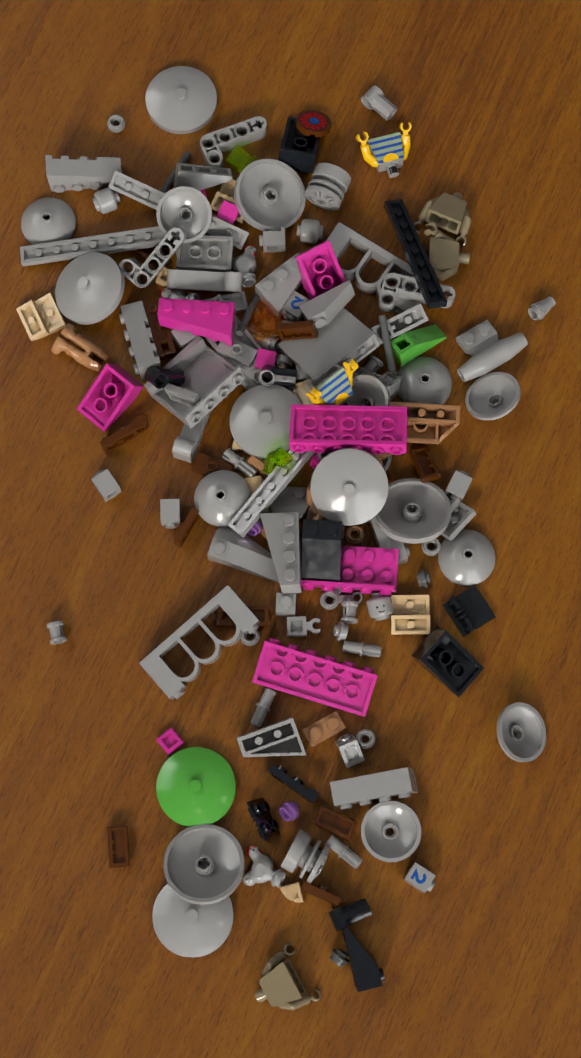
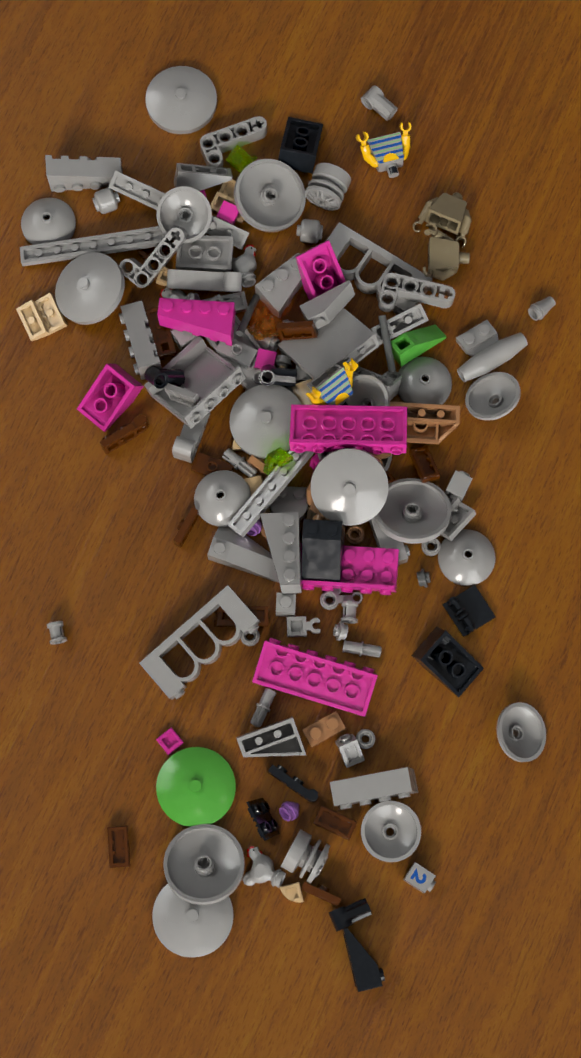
(84, 358): medium nougat piece -> none
(106, 484): light grey brick -> none
(116, 119): light grey plate -> none
(169, 182): dark grey bar -> none
(170, 513): light grey brick -> none
(273, 240): light grey brick -> none
(282, 984): dark tan torso -> none
(291, 310): light grey brick -> none
(313, 123): tile -> none
(339, 957): dark grey plate -> none
(344, 852): light grey axle -> none
(373, 364): light grey bush -> none
(379, 606): light grey head -> none
(410, 614): tan slope -> none
(415, 254): black plate -> none

